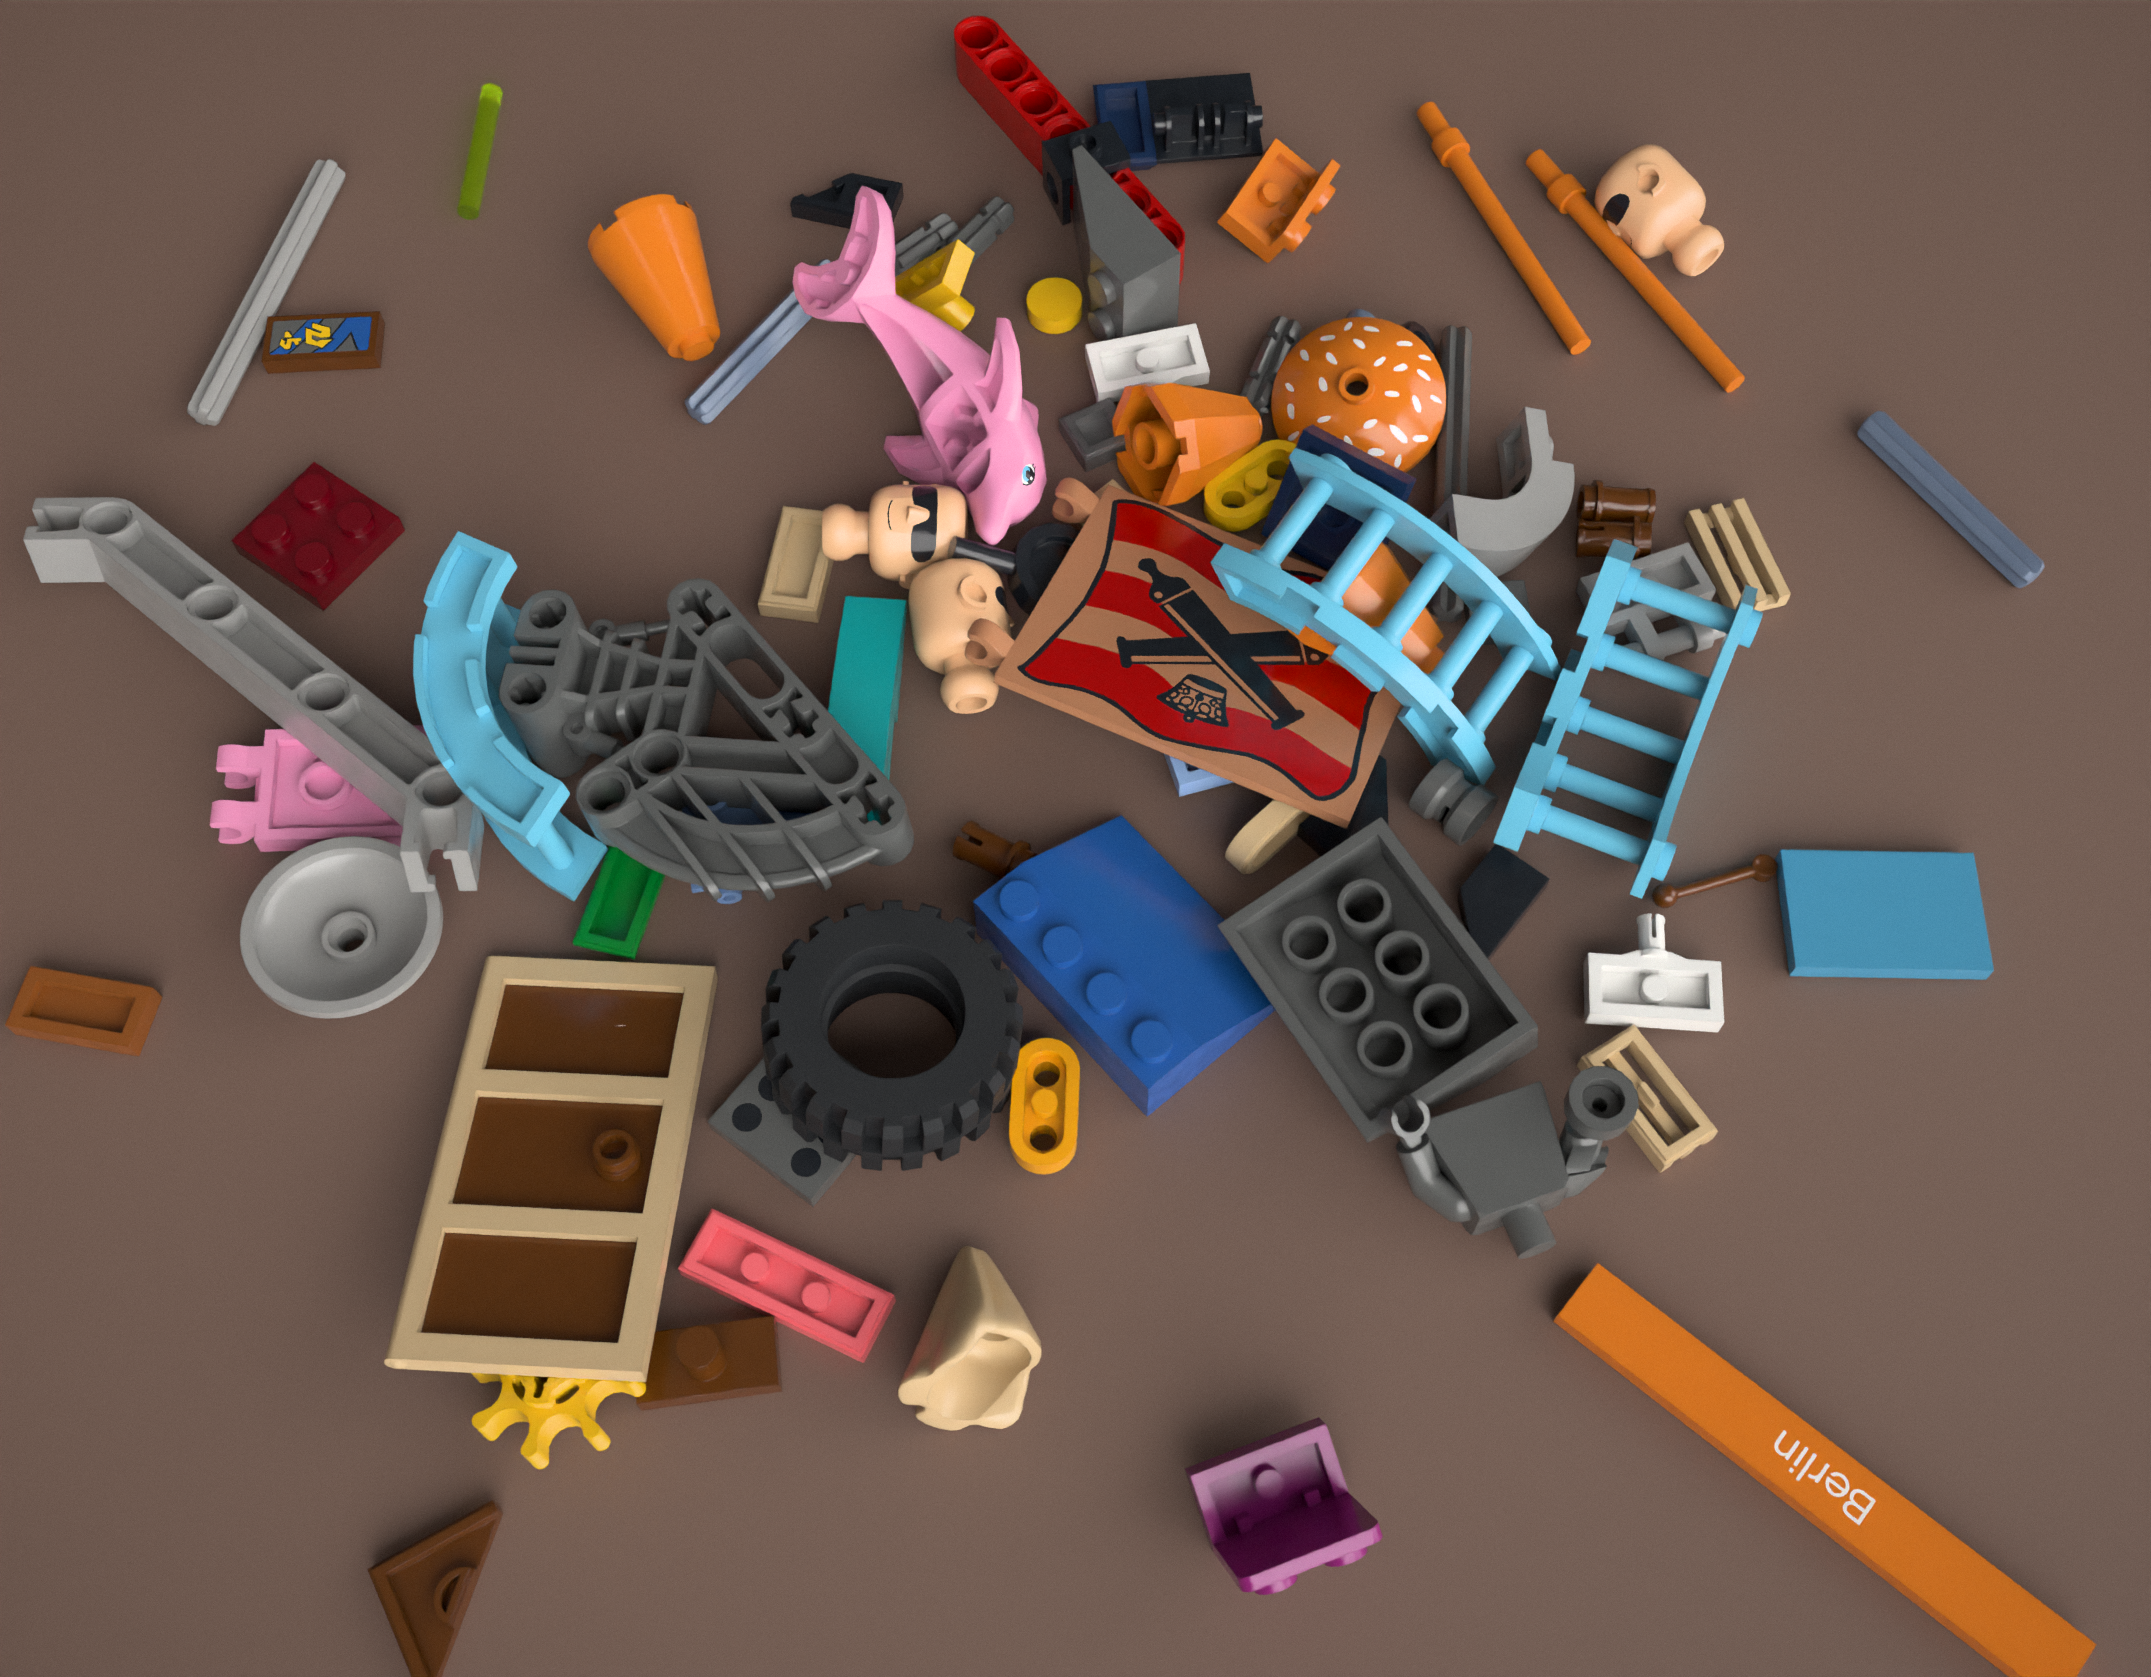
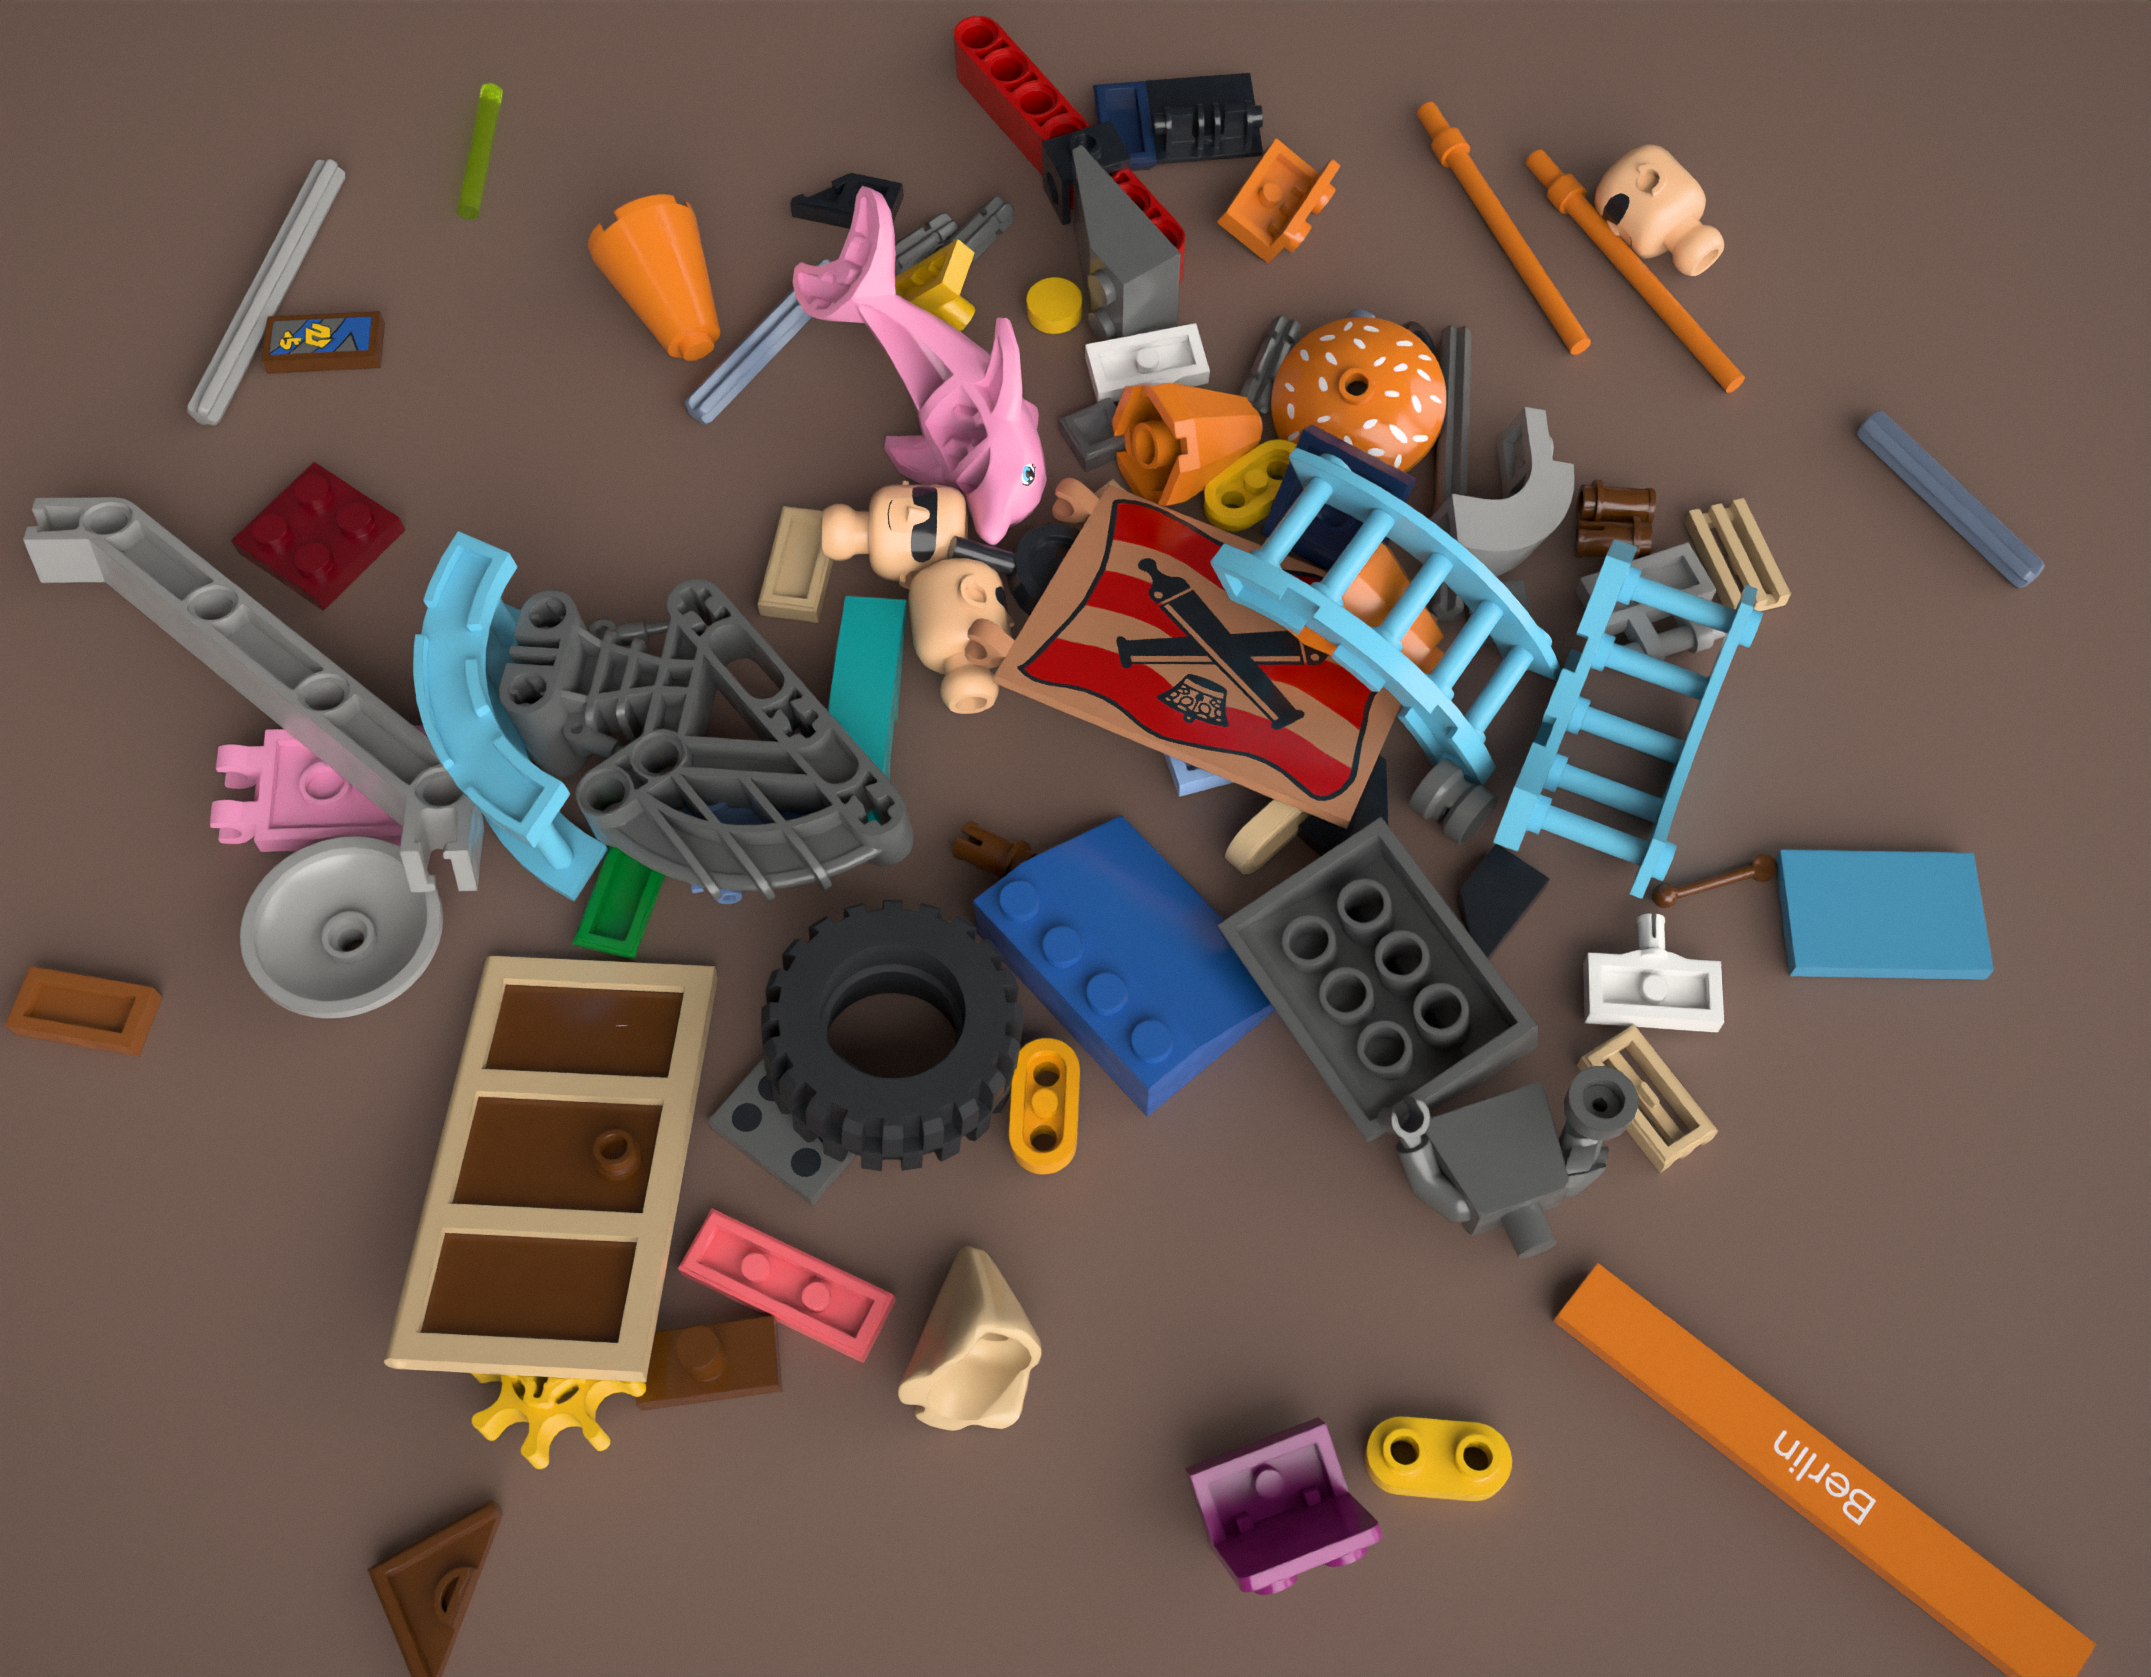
(1439, 1459): none -> yellow plate

